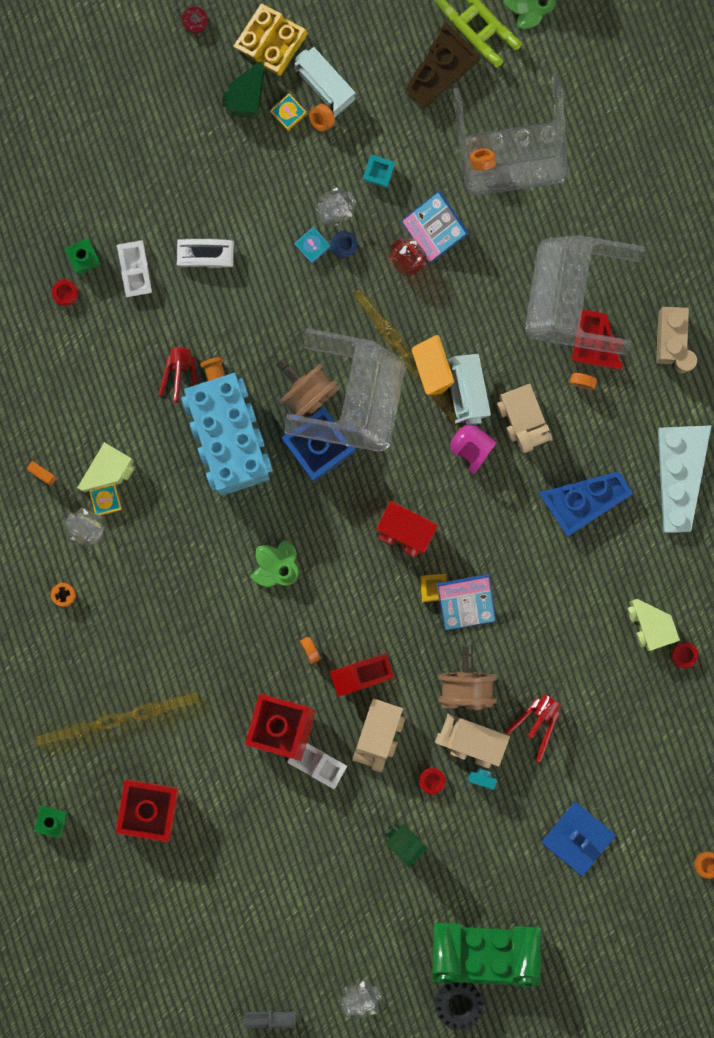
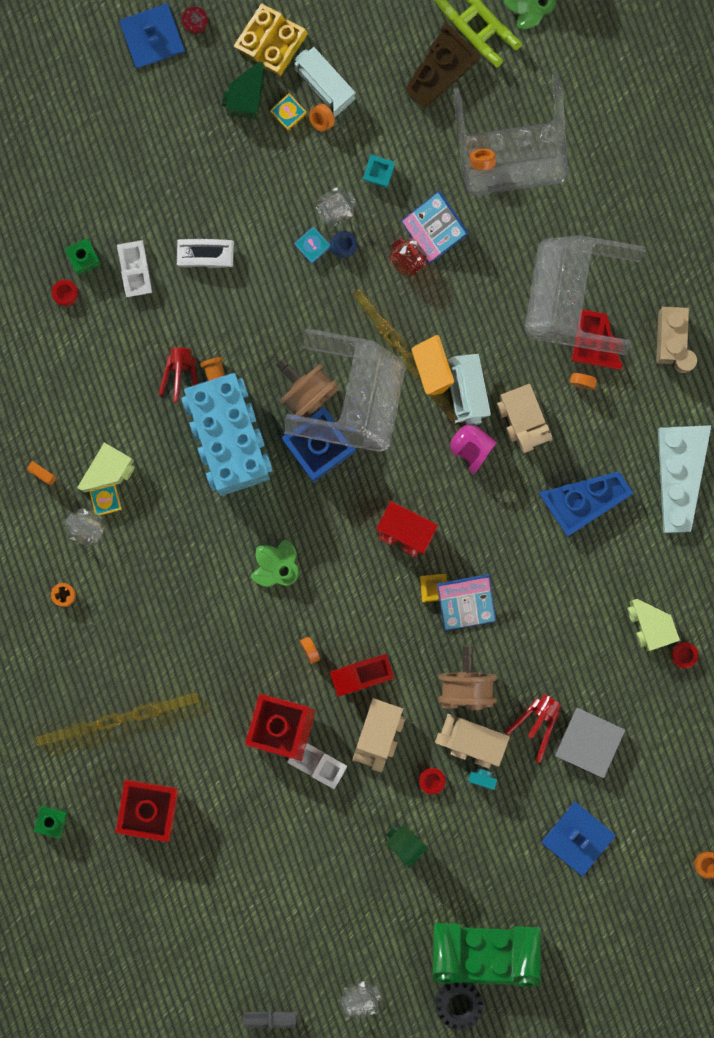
(151, 36): none -> blue piece
(589, 742): none -> light grey tile

